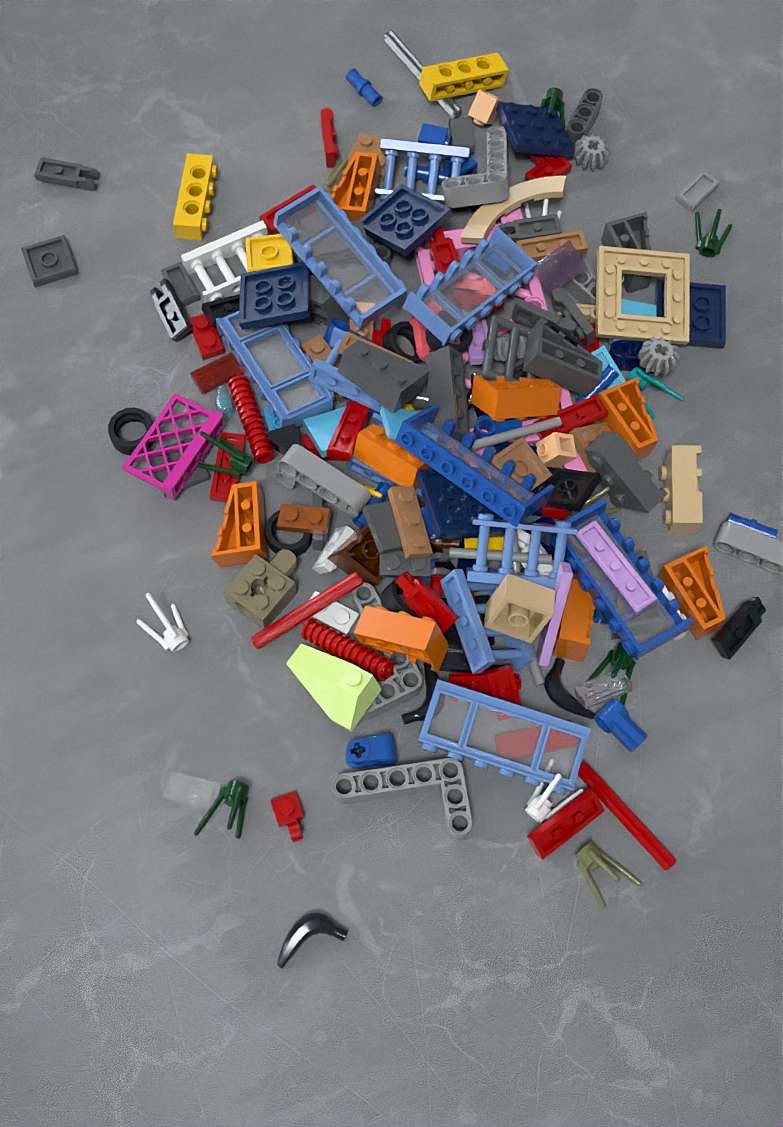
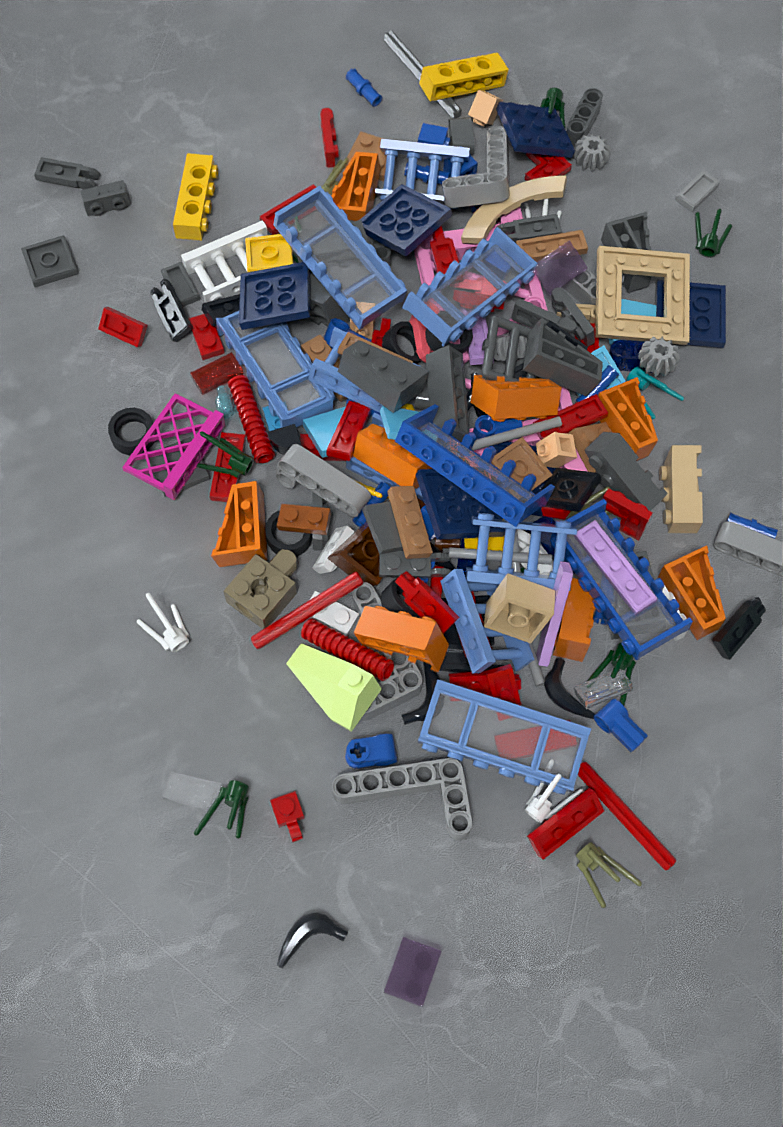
(105, 198): none -> dark grey bracket
(122, 327): none -> red plate
(412, 972): none -> clear purple plate
(633, 515): none -> red plate

